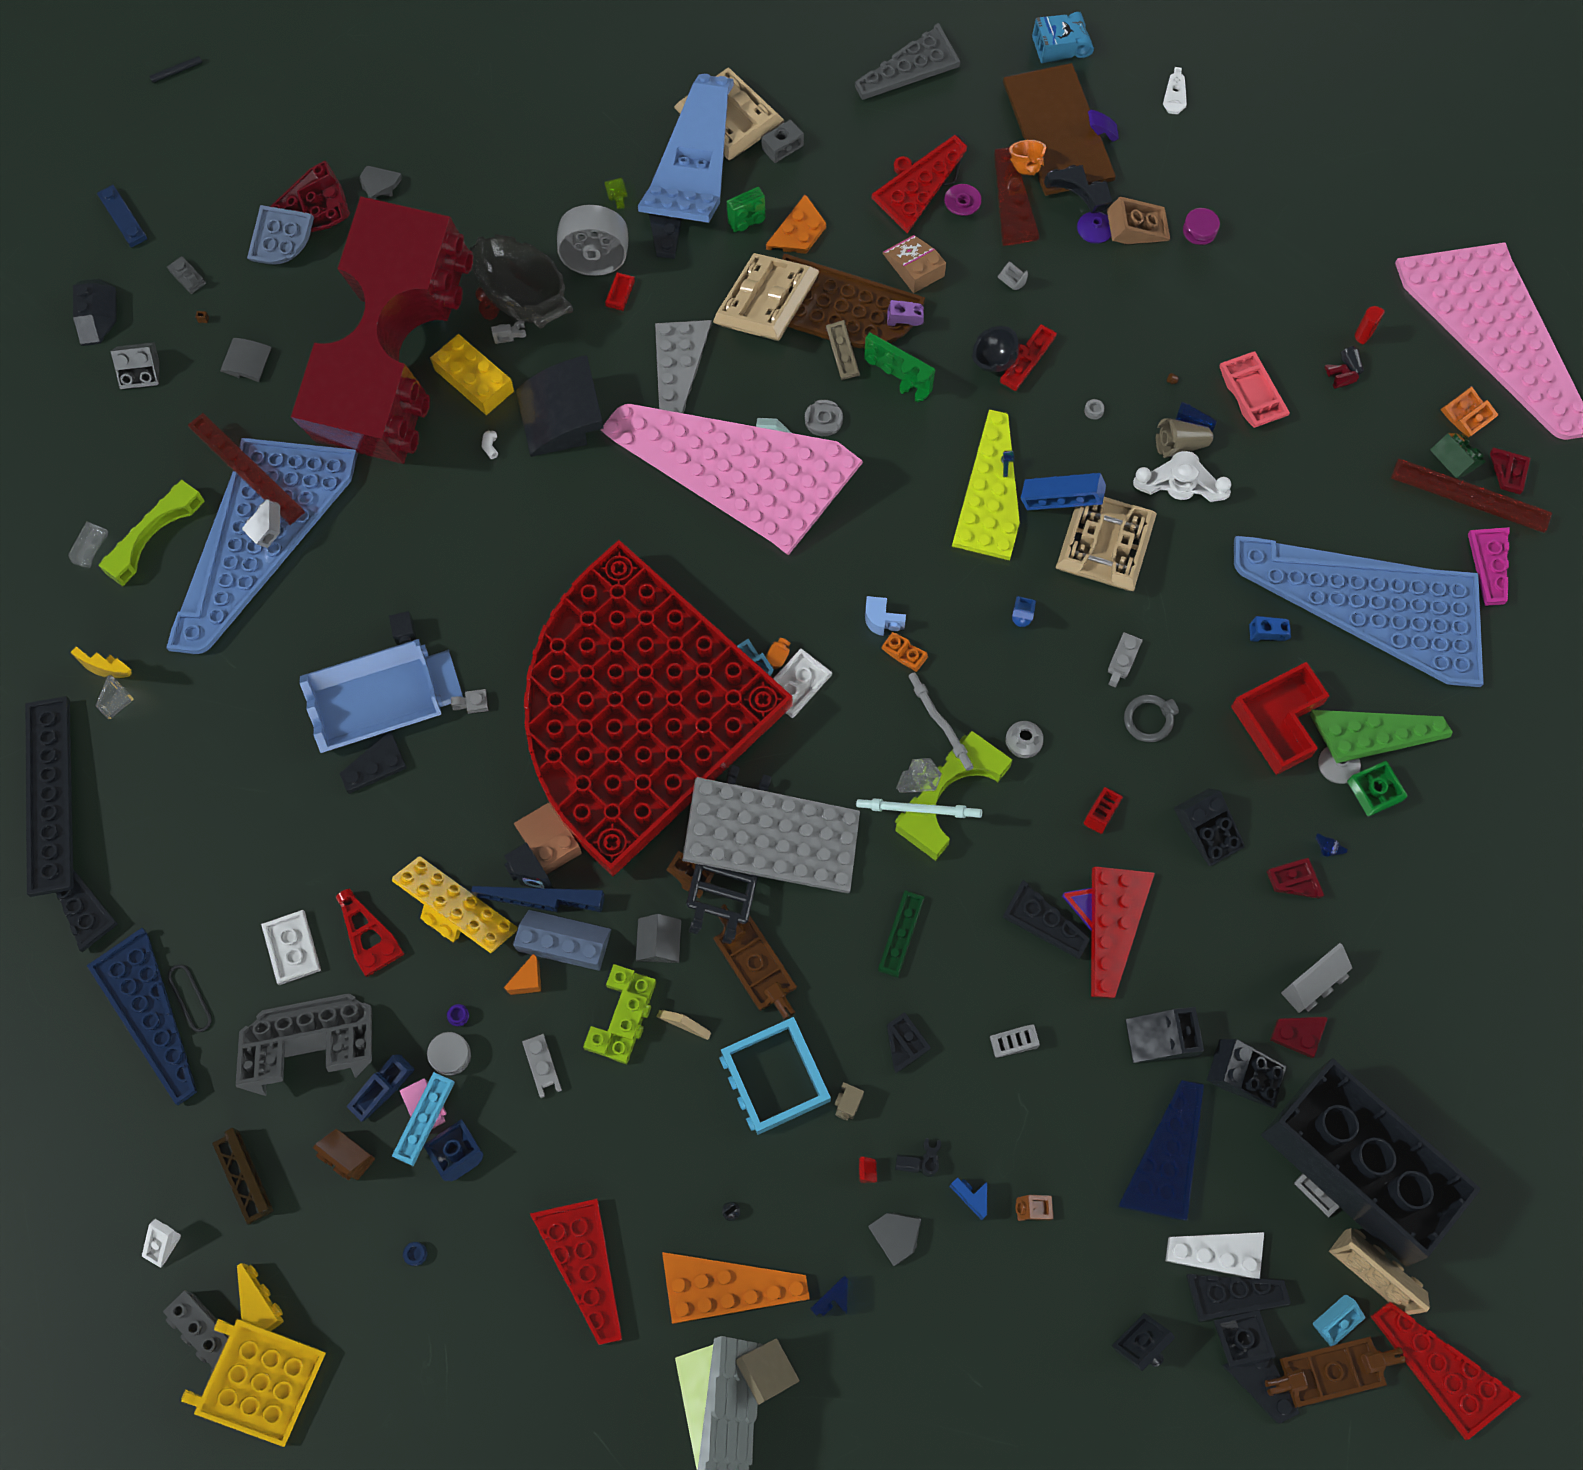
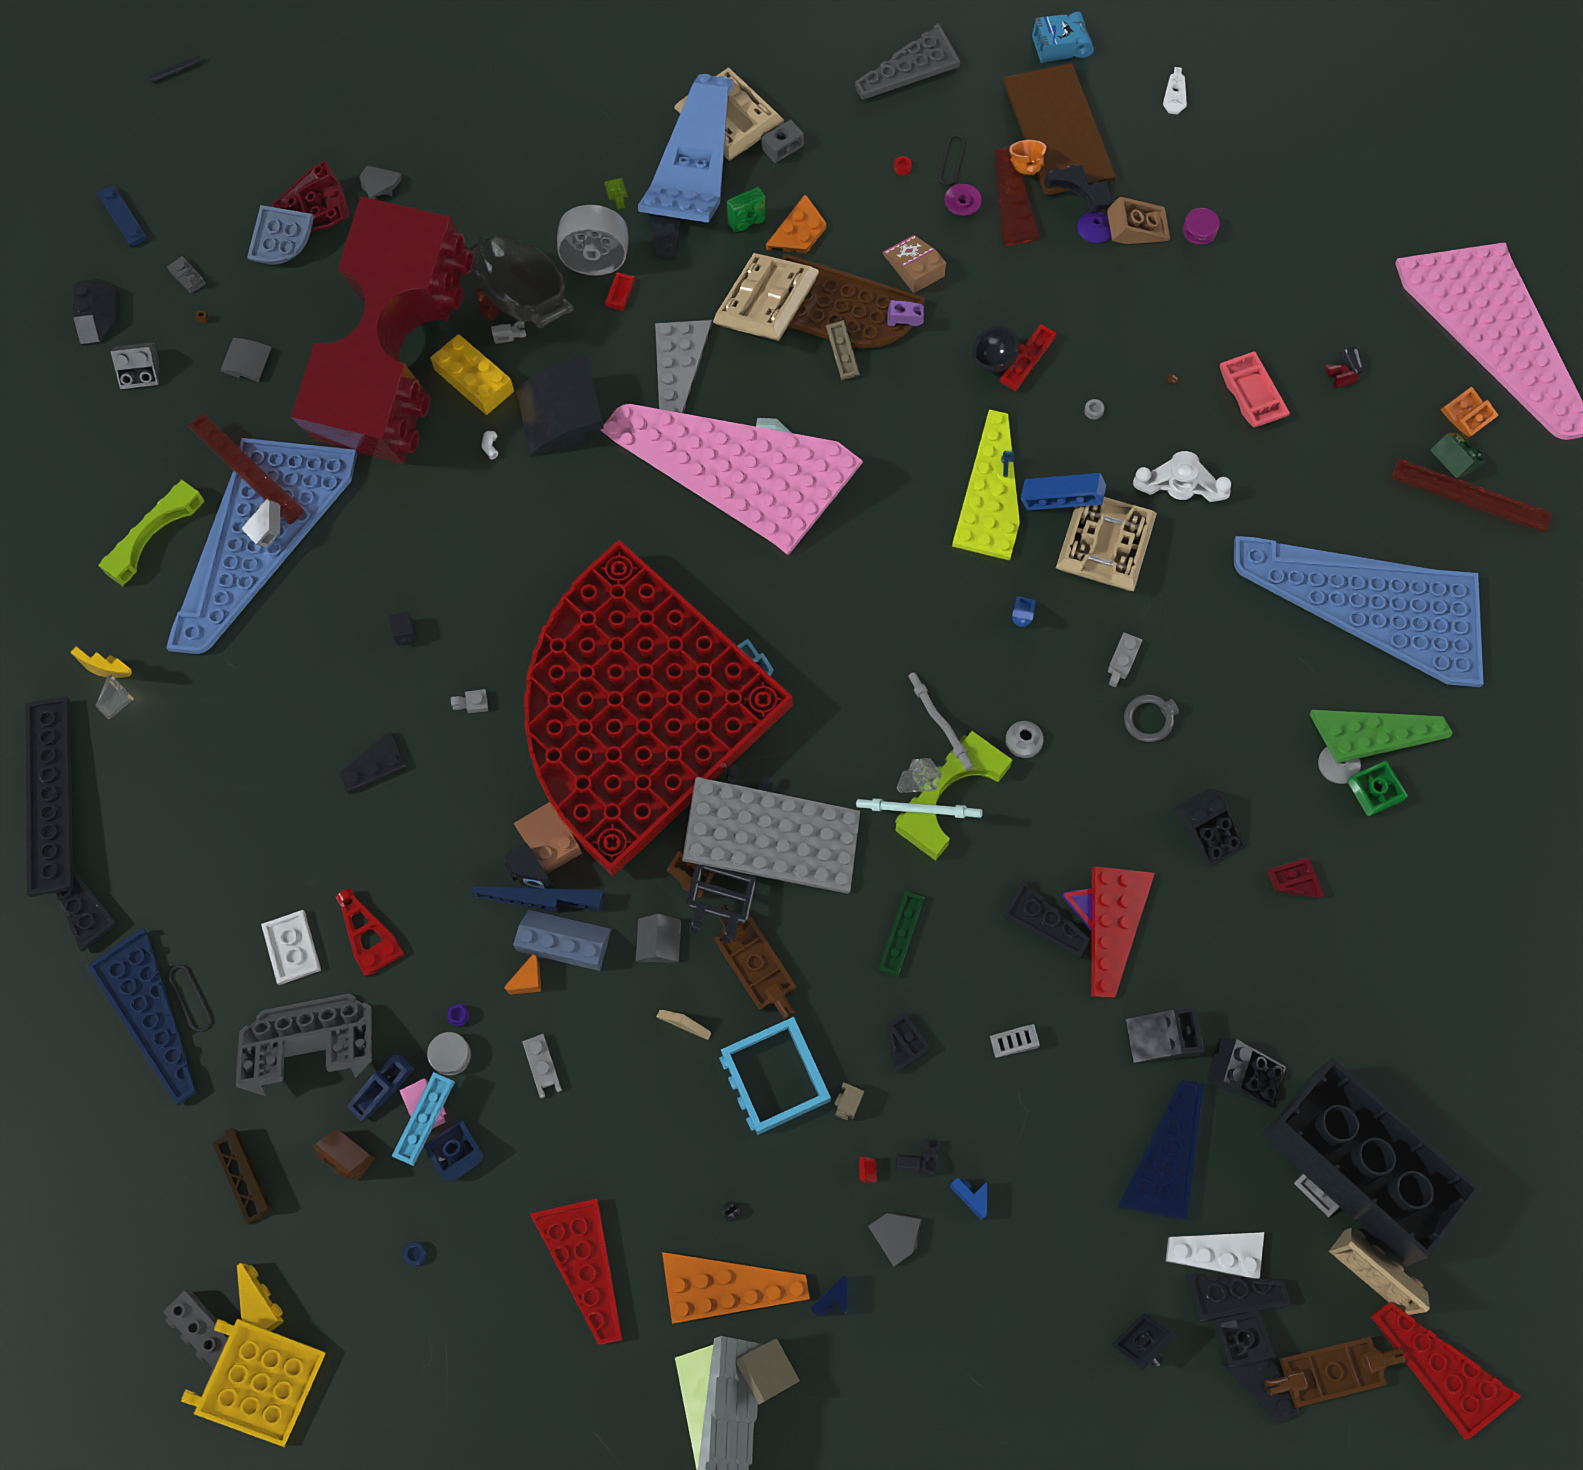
(87, 544): clear hinge -> none
(159, 1242): white slope -> none
(378, 693): medium blue panel -> none
(453, 908): yellow bracket -> none
(627, 1018): lime bracket -> none
(778, 653): orange arm -> none
(802, 679): white tile -> none
(823, 418): light grey tile -> none
(878, 619): light blue brick -> none
(901, 365): green hinge -> none
(904, 652): orange slope -> none
(913, 189): red wing -> none
(1013, 276): light grey plate -> none
(1034, 1207): dark orange bracket -> none
(1097, 821): red slope -> none
(1103, 124): dark purple slope -> none
(1181, 436): dark tan cone -> none
(1191, 415): clear blue slope -> none
(1269, 629): blue leg -> none
(1273, 712): red piece -> none
(1299, 1034): dark red wing -> none
(1318, 979): light grey slope -> none
(1330, 846): clear blue piece -> none
(1339, 1320): medium azure slope -> none
(1369, 324): red brick -> none
(1491, 563): dark pink wing -> none
(1510, 469): dark red wing -> none

